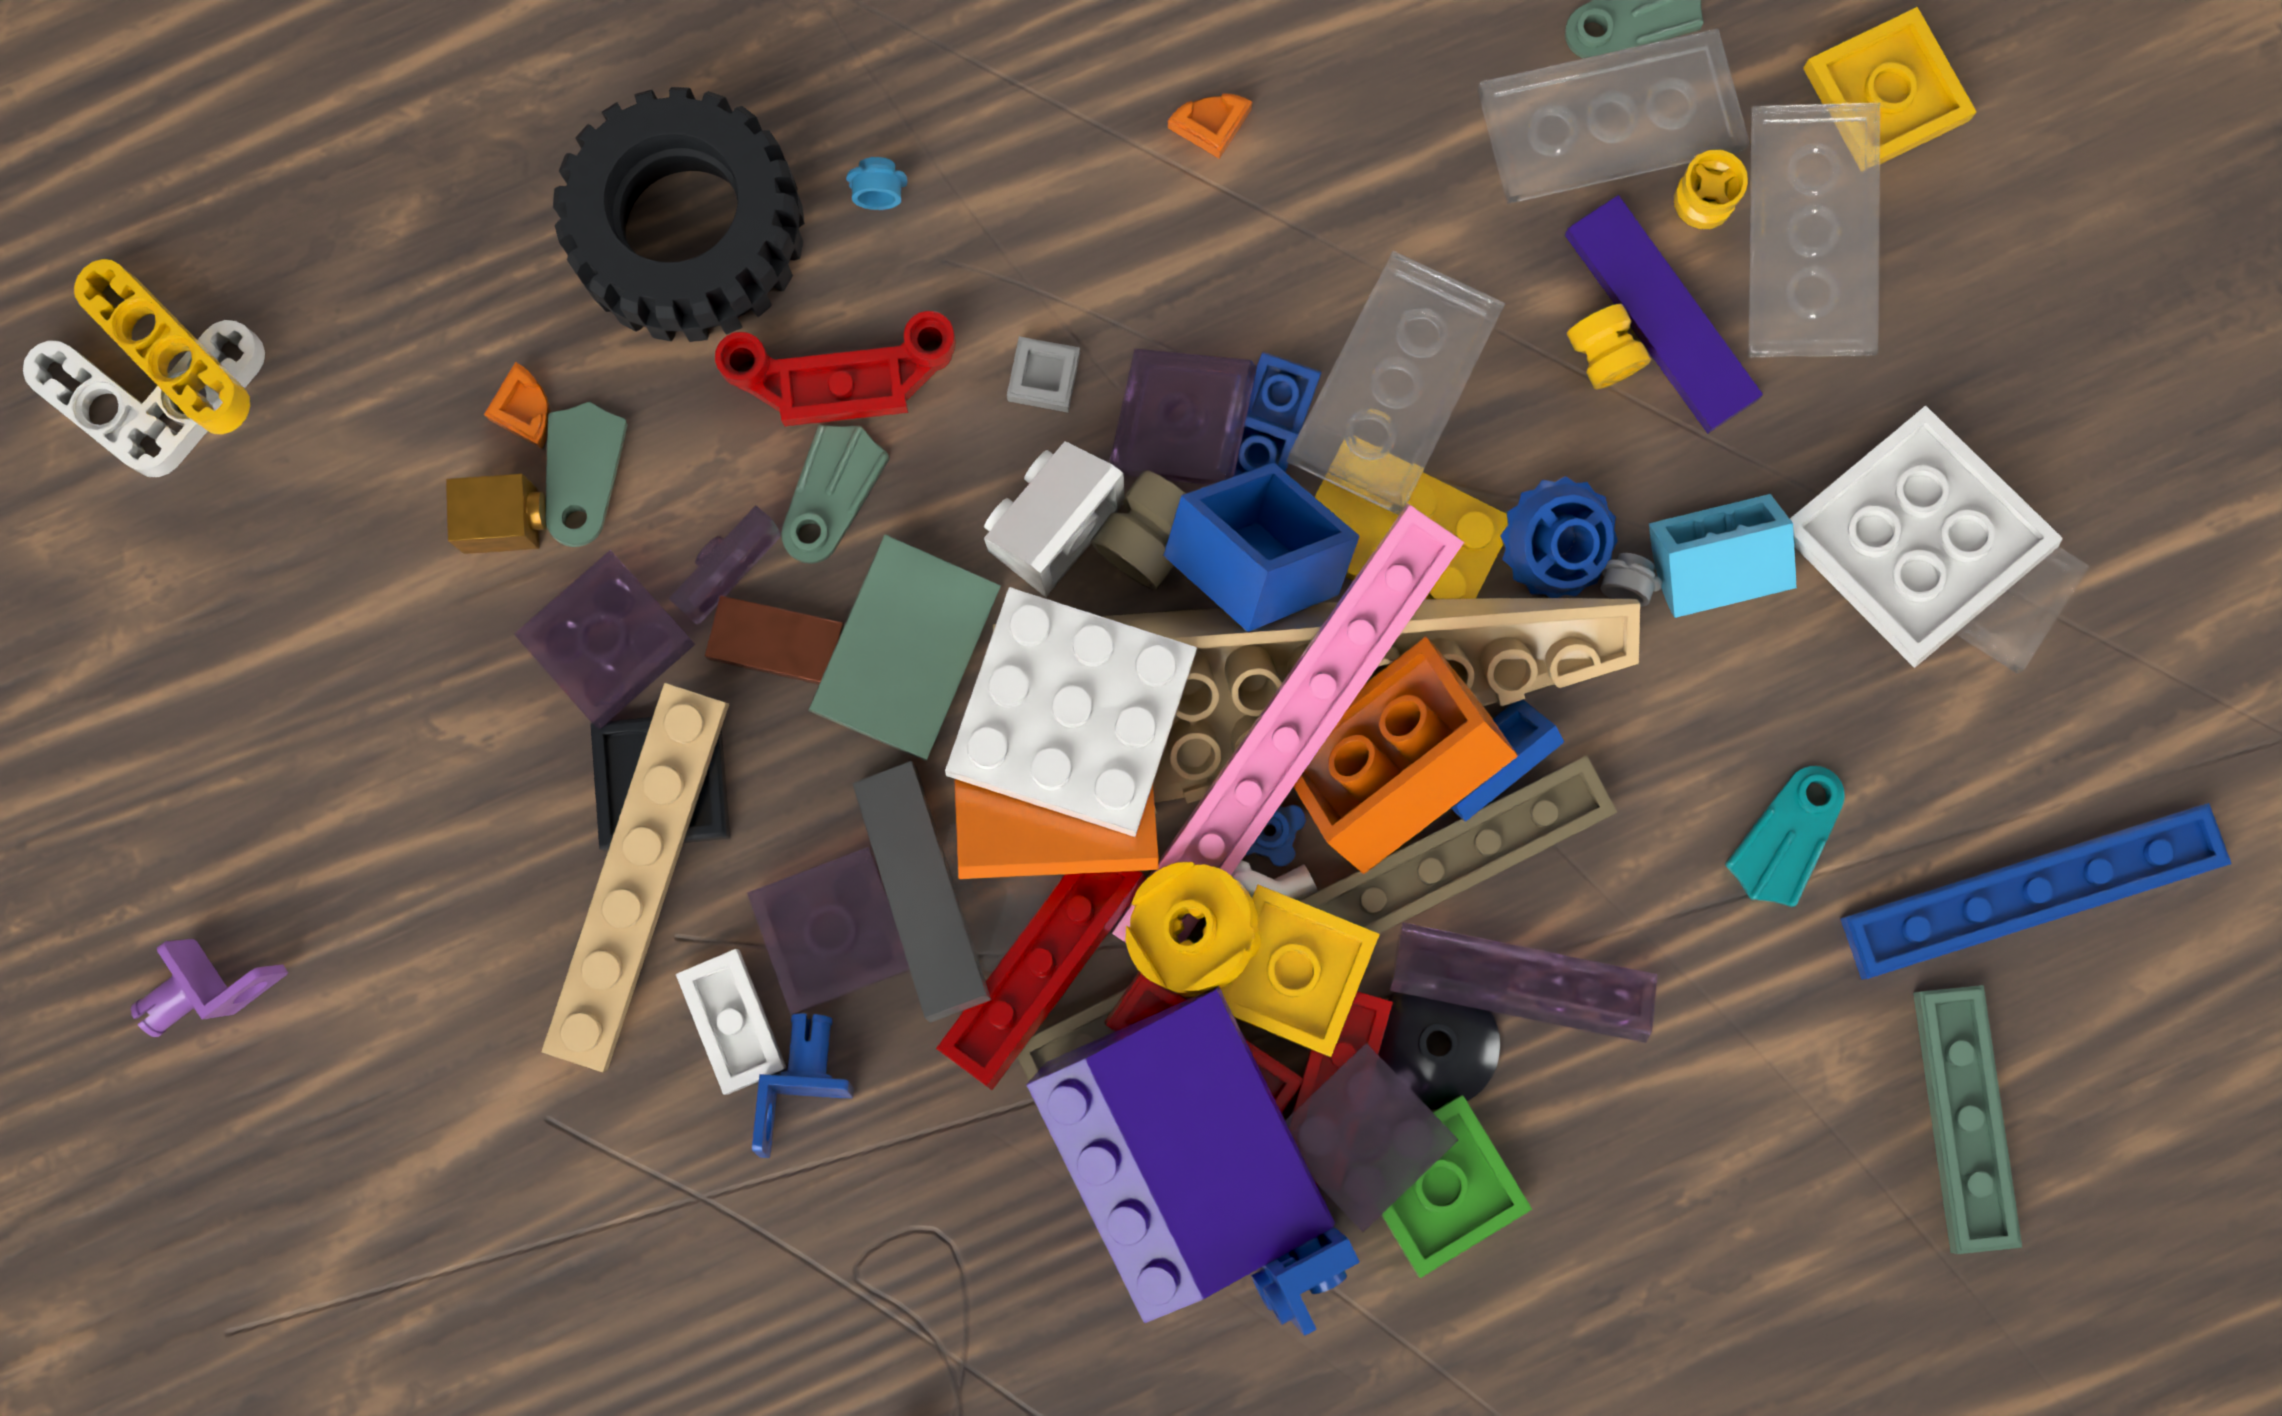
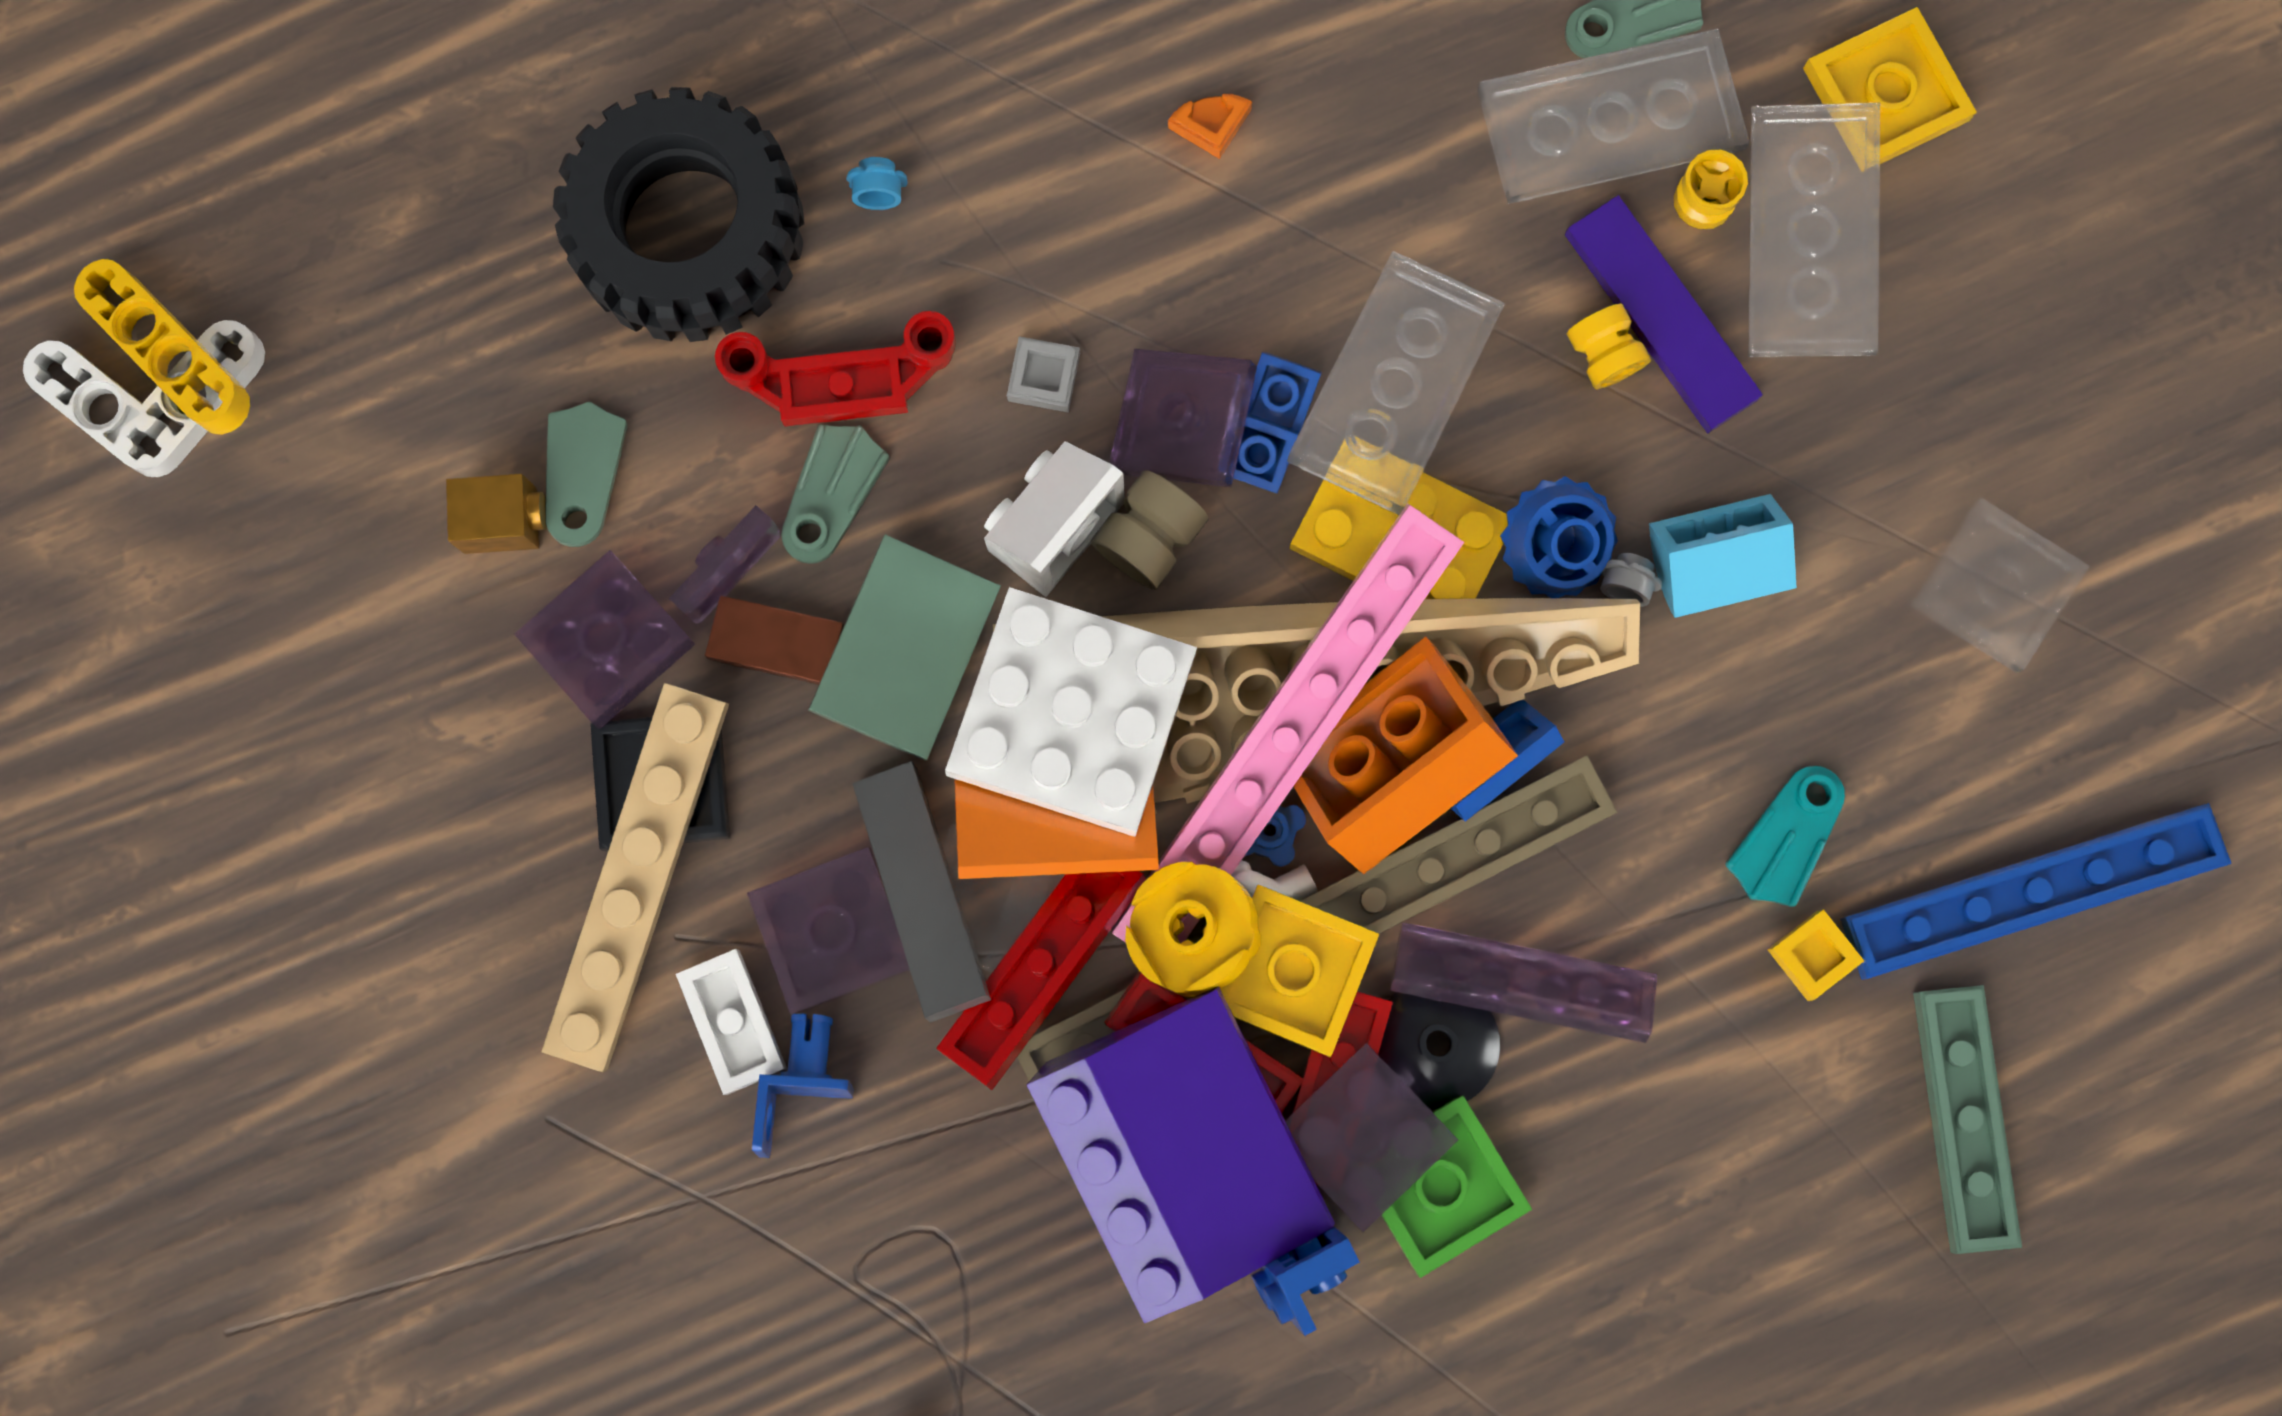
(198, 986): medium lavender bracket -> none
(521, 407): orange tile -> none
(1260, 546): blue piece -> none
(1815, 955): none -> yellow plate
(1921, 536): white plate -> none

